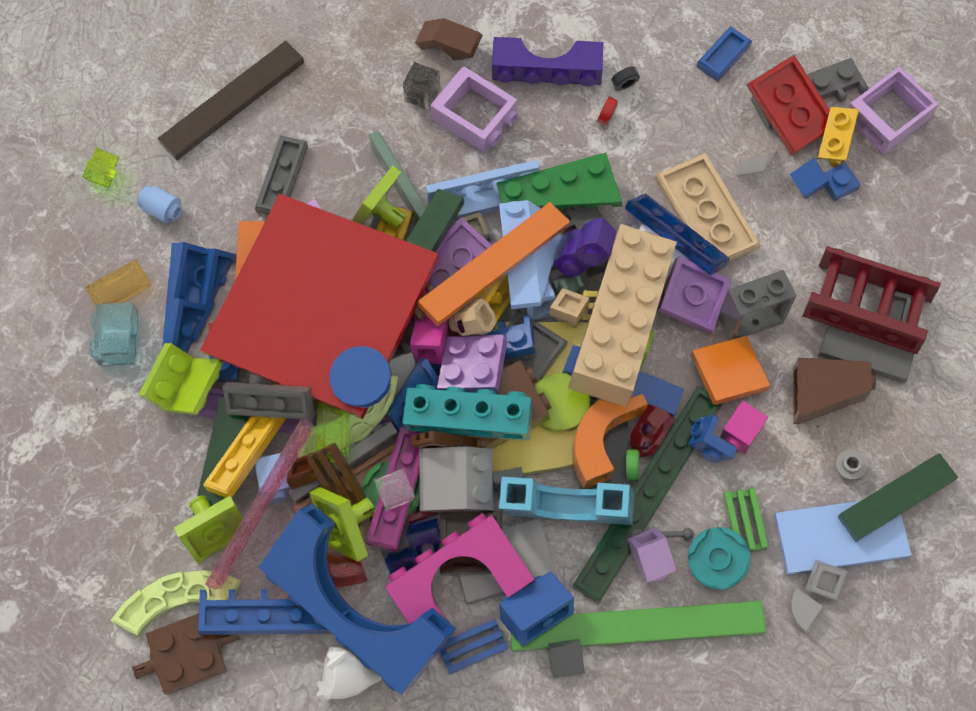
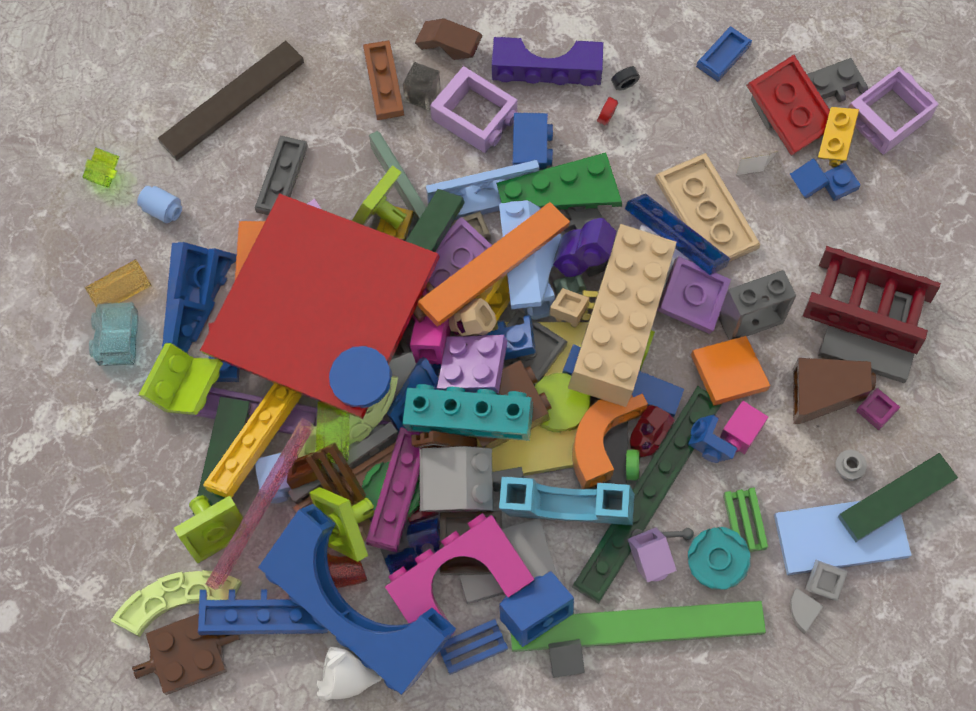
(268, 400): dark grey tile -> none
(383, 80): none -> dark orange plate
(394, 489): clear tile -> none
(531, 139): none -> blue brick
(878, 408): none -> magenta tile

